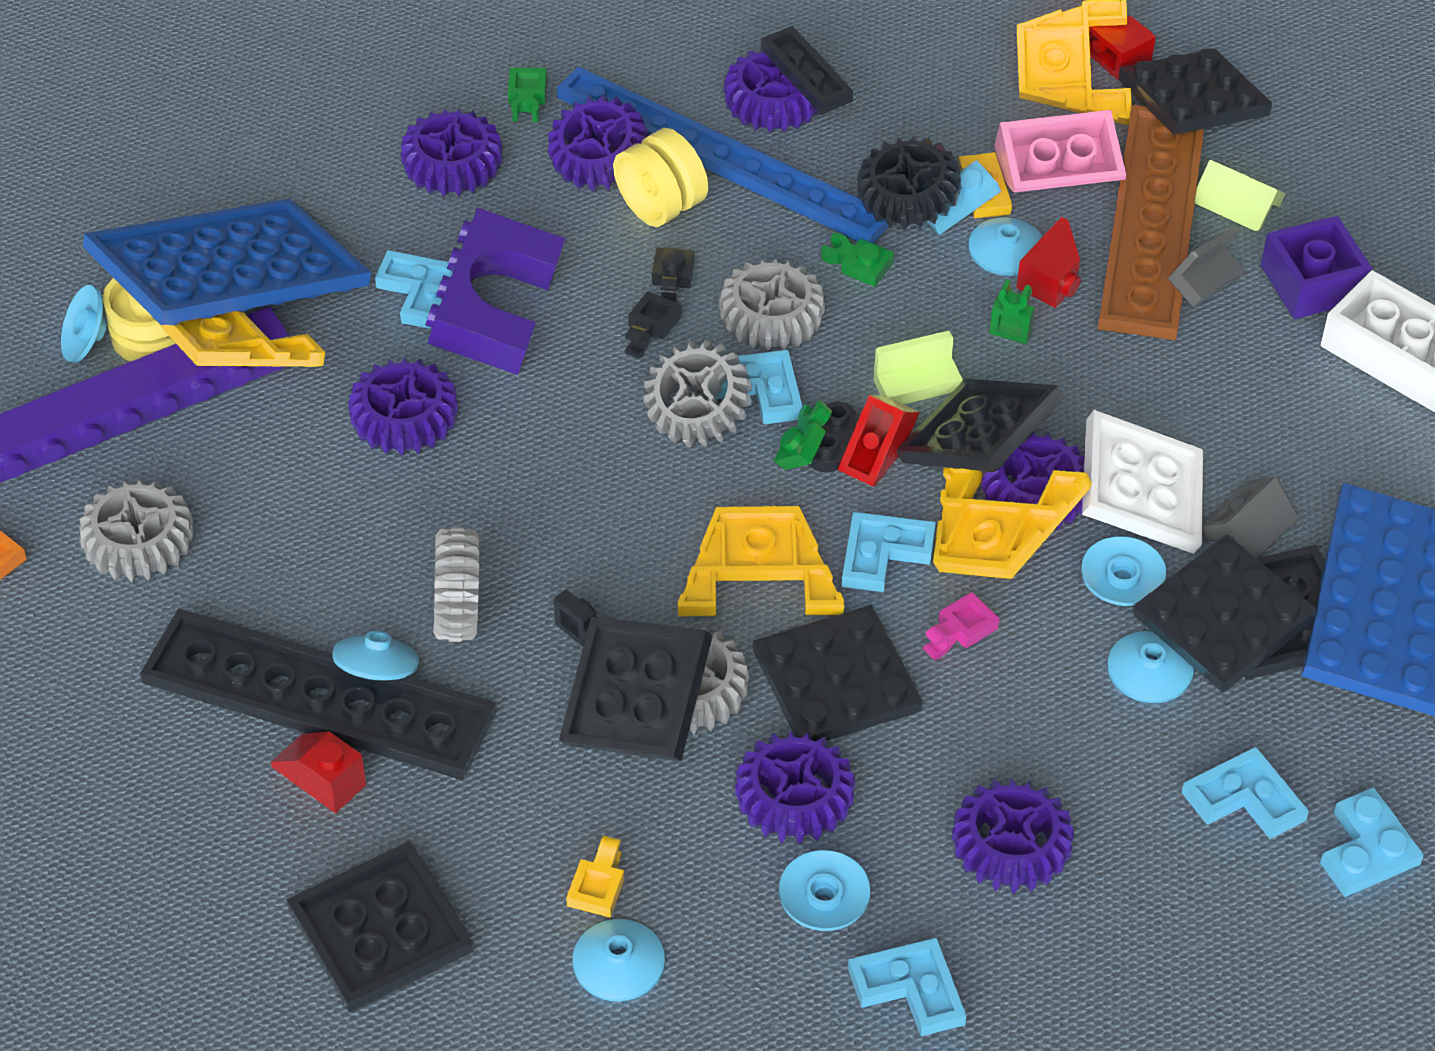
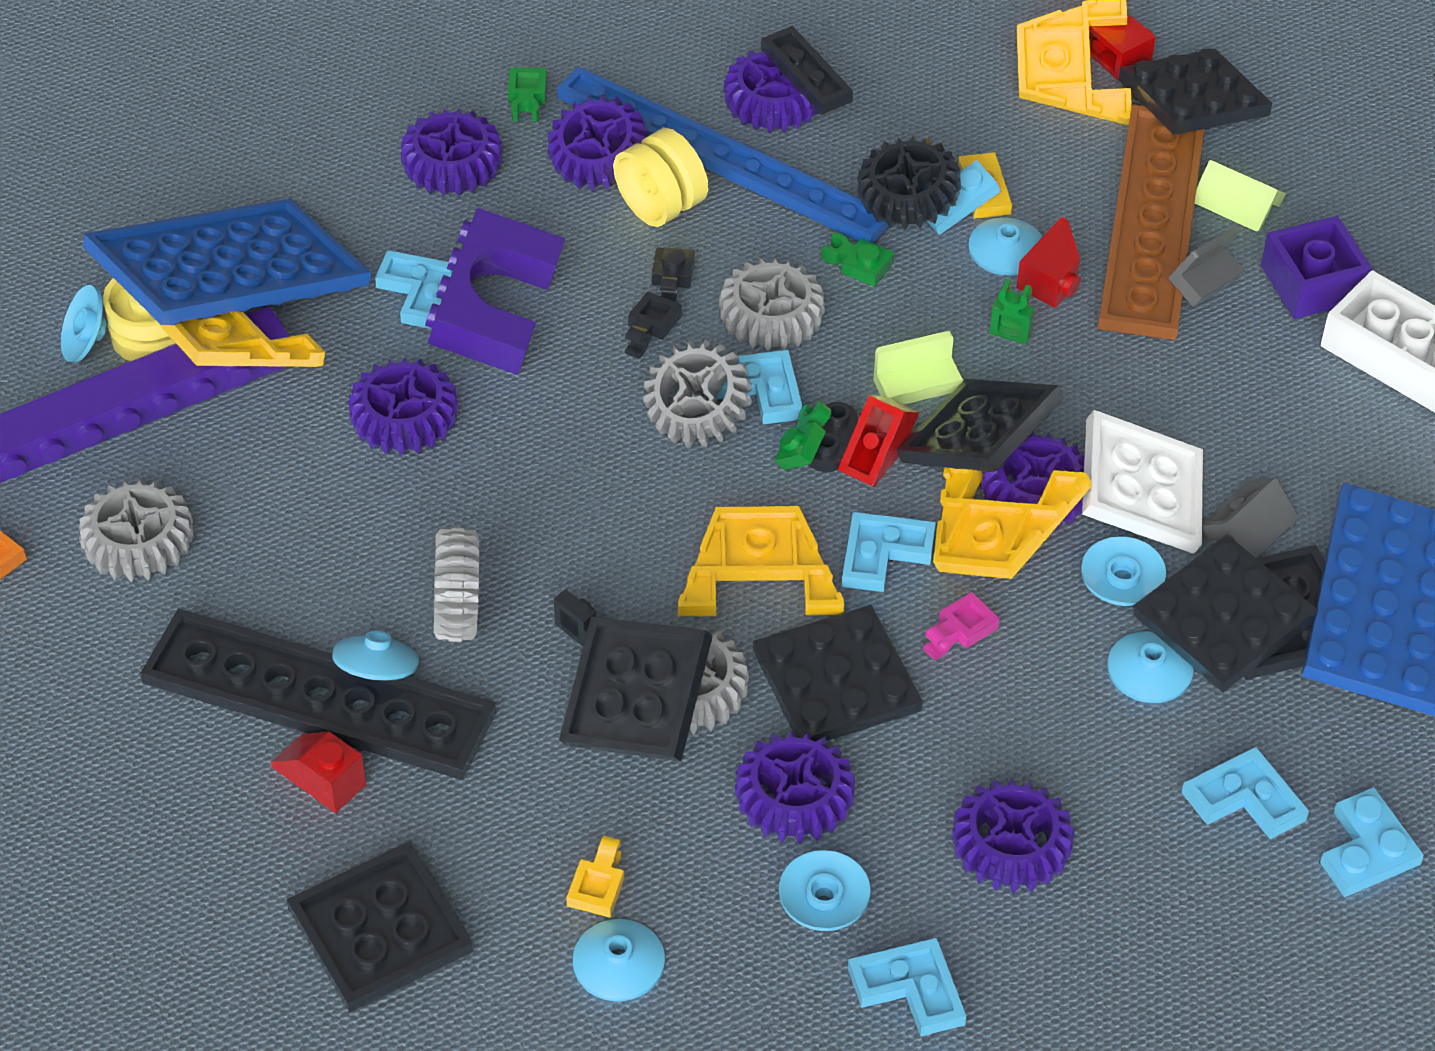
(1059, 151): bright pink slope -> none

